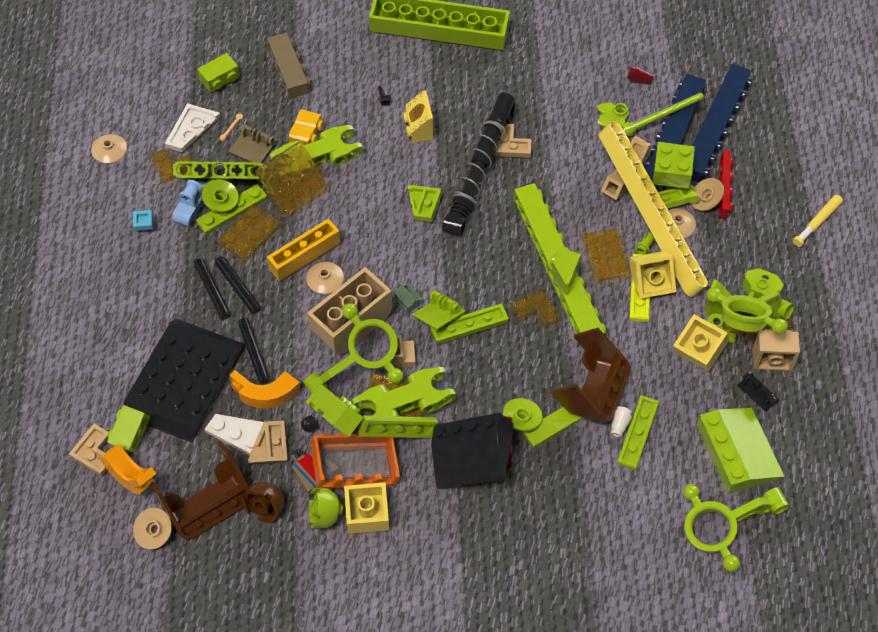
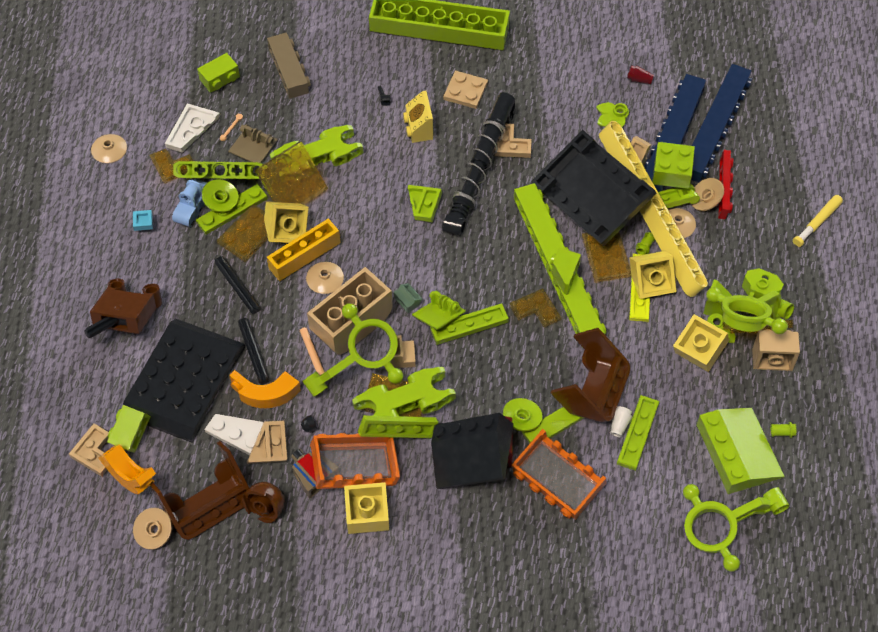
(123, 309): none -> reddish brown piece
(211, 288): black axle -> none
(285, 221): none -> light yellow slope
(306, 127): yellow brick -> none
(311, 350): none -> light nougat bar
(324, 508): lime cylinder -> none
(335, 410): lime wedge -> none
(465, 89): none -> tan plate
(557, 475): none -> window
(593, 188): none -> black slope
(630, 128): lime piece -> none
(757, 391): black hinge -> none
(783, 430): none -> lime pin

